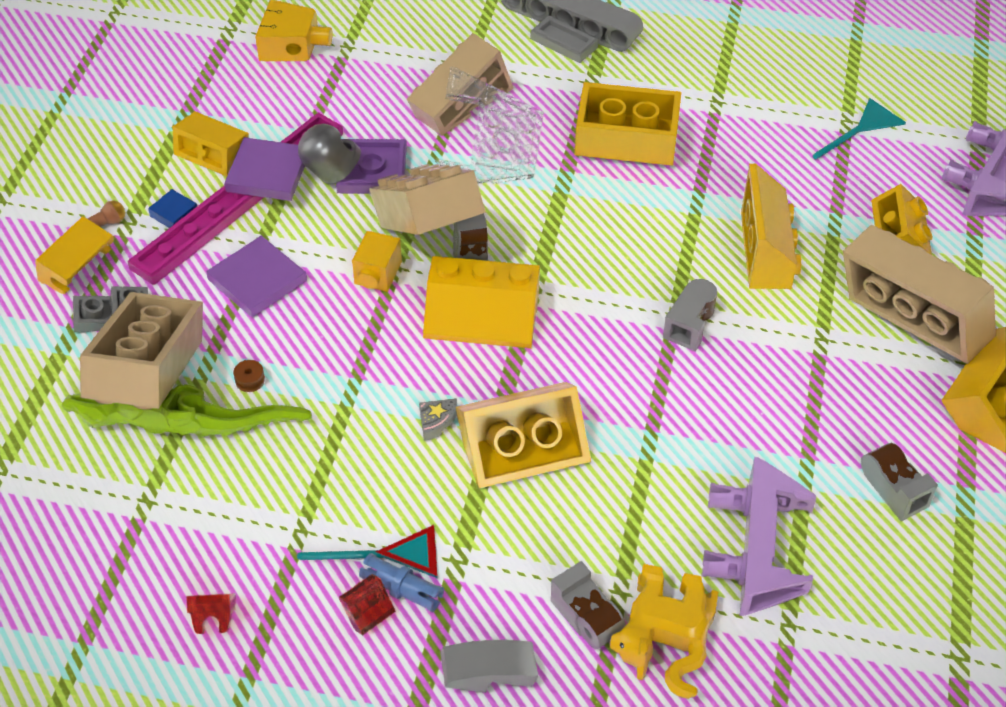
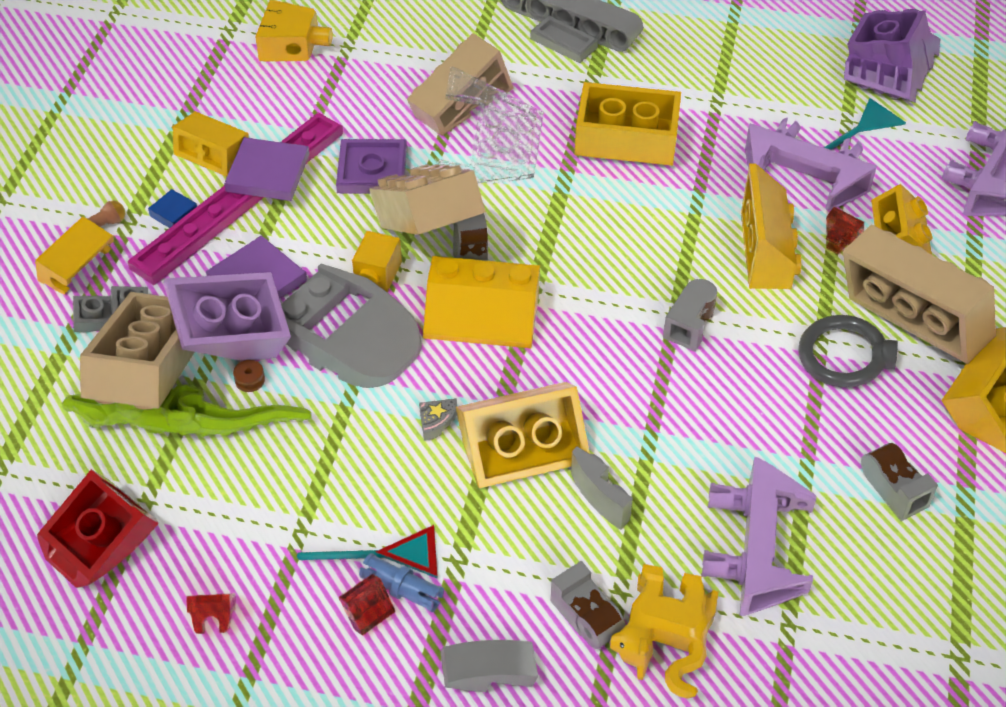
(94, 530): none -> red slope
(228, 315): none -> lavender slope
(327, 154): flat silver helmet -> none
(369, 346): none -> light grey slope
(592, 480): none -> light grey slope
(841, 229): none -> clear red tile
(848, 174): none -> lavender hose
(883, 351): none -> dark grey piece
(891, 52): none -> medium lavender slope

